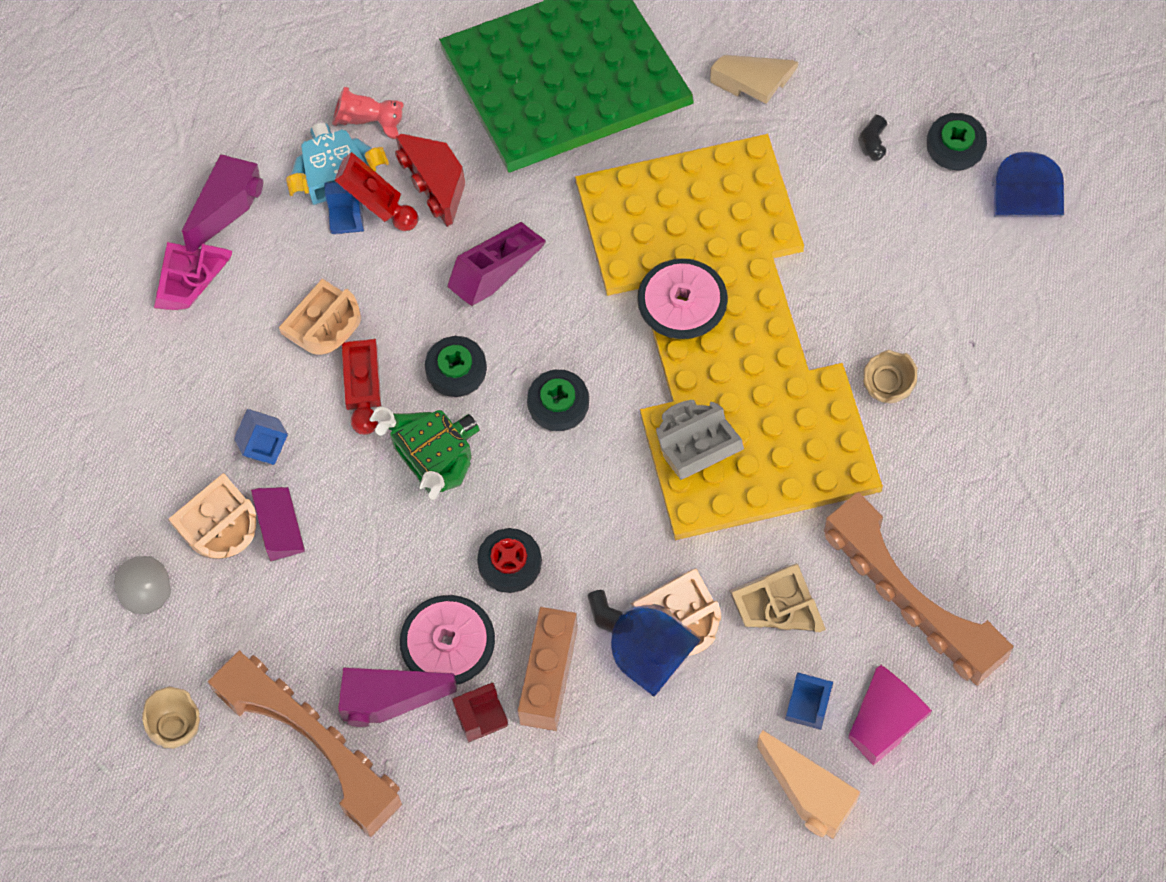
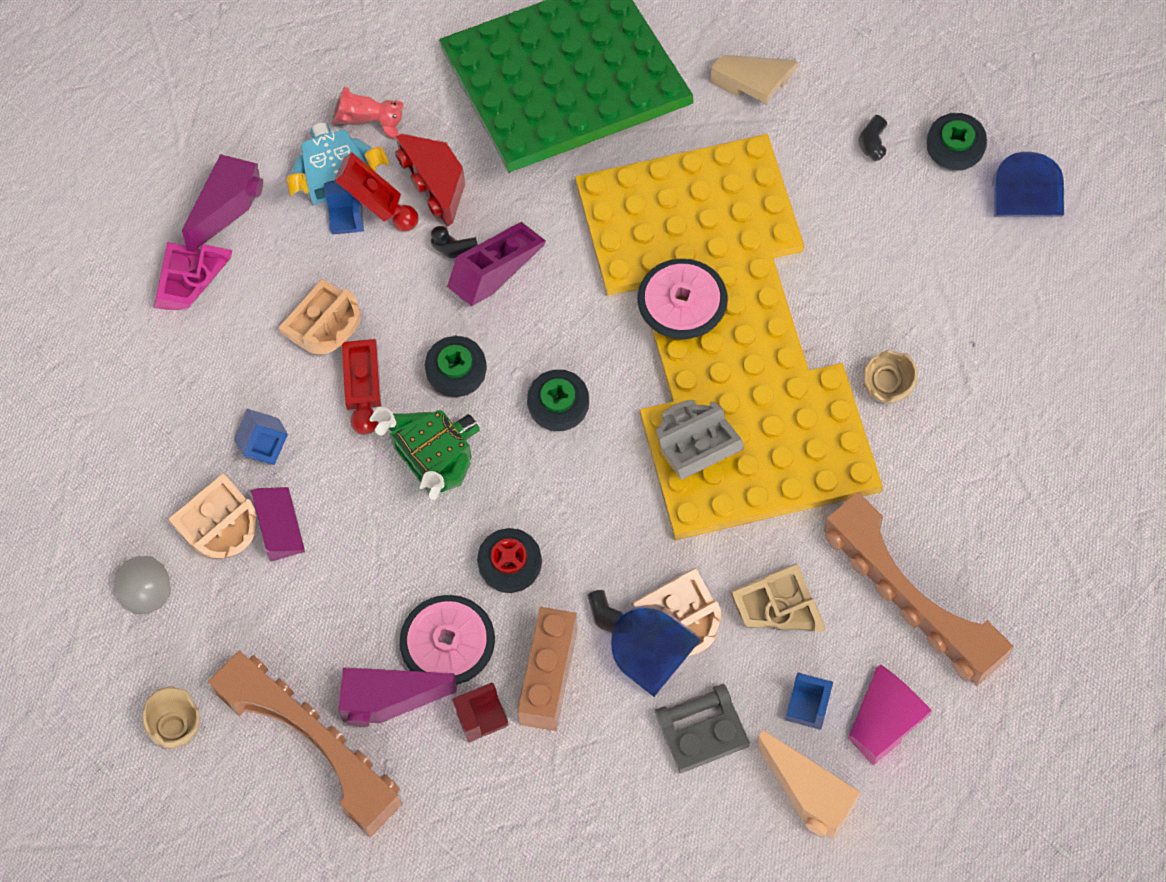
(448, 245): none -> black arm
(707, 739): none -> dark grey plate

